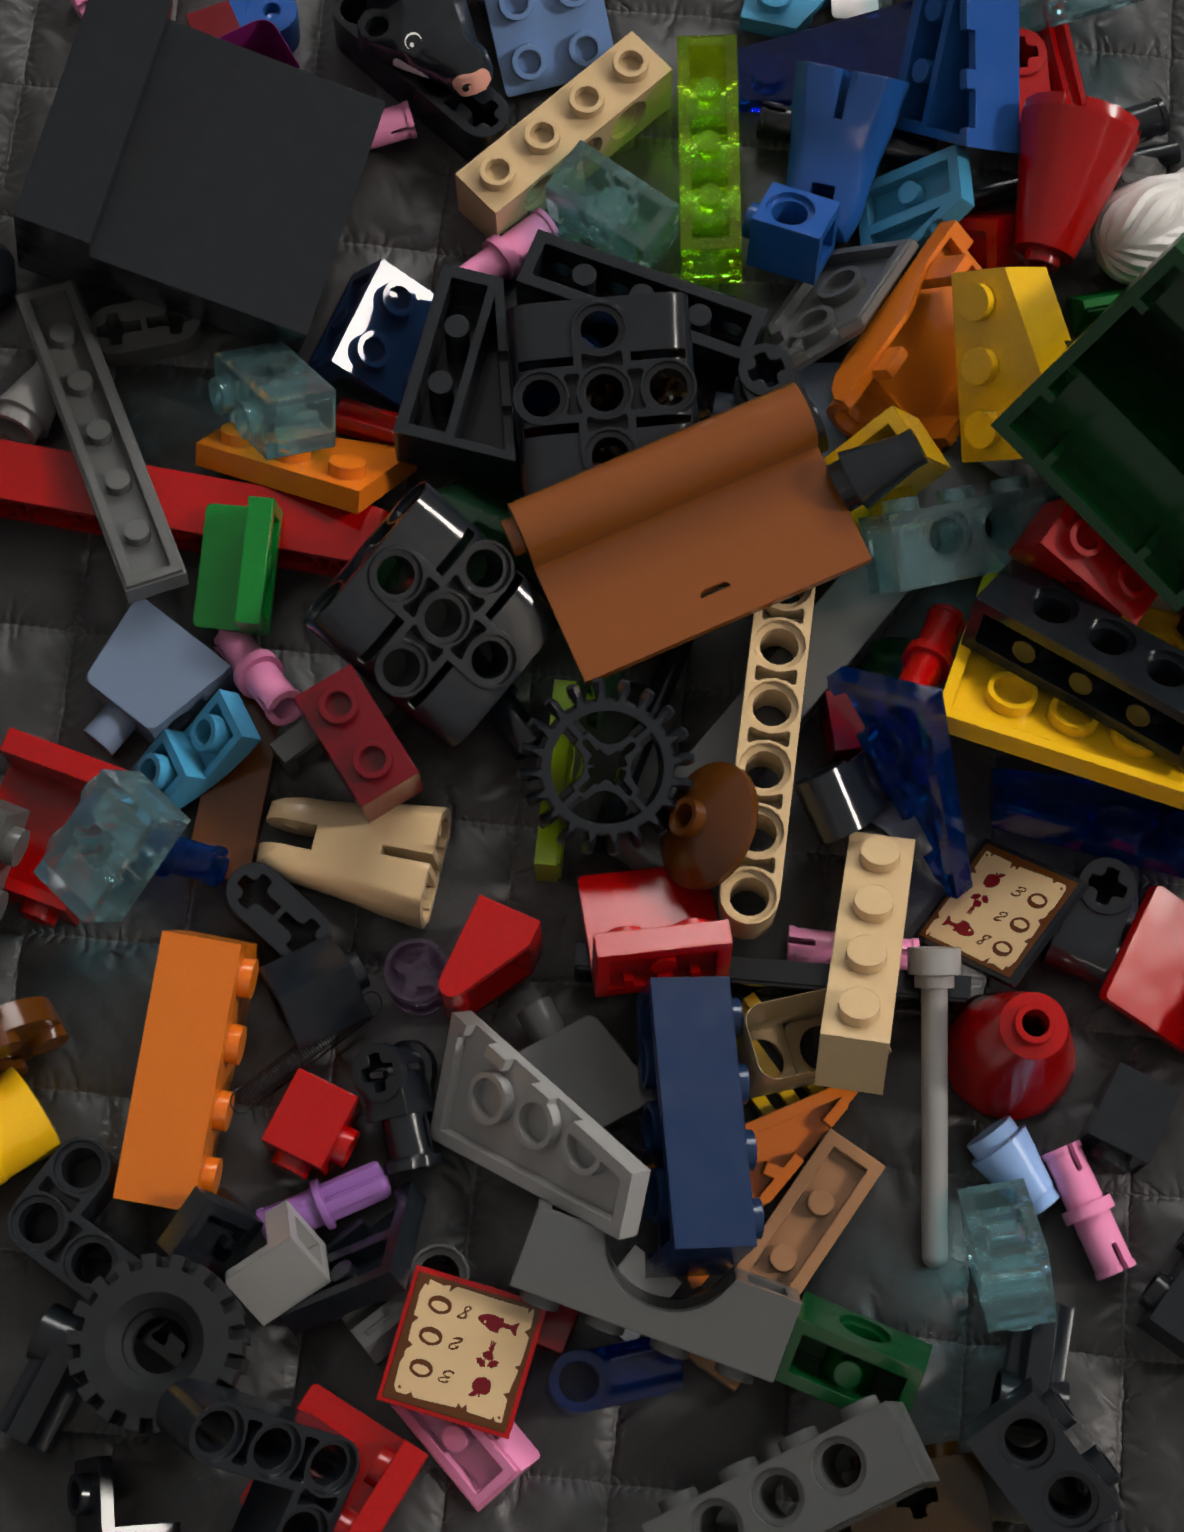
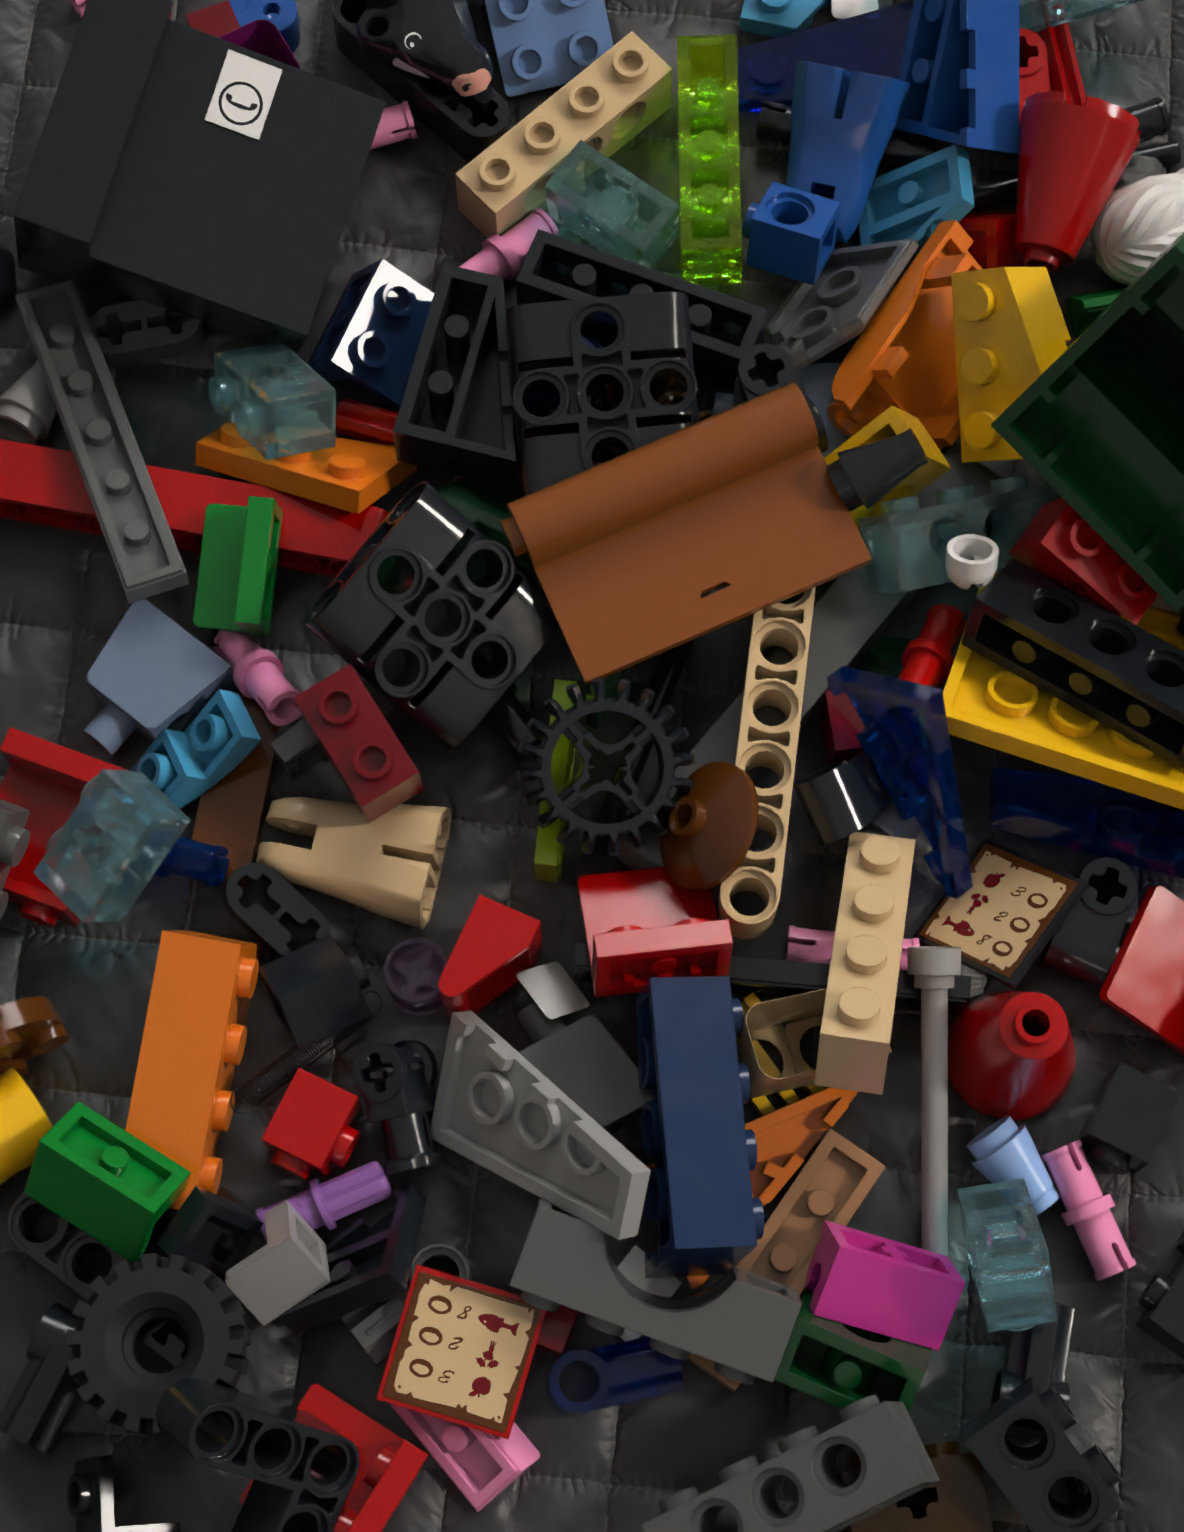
(104, 1180): none -> green panel
(243, 94): none -> white sticker
(552, 990): none -> white sticker
(883, 1285): none -> dark pink hinge
(971, 560): none -> white hinge

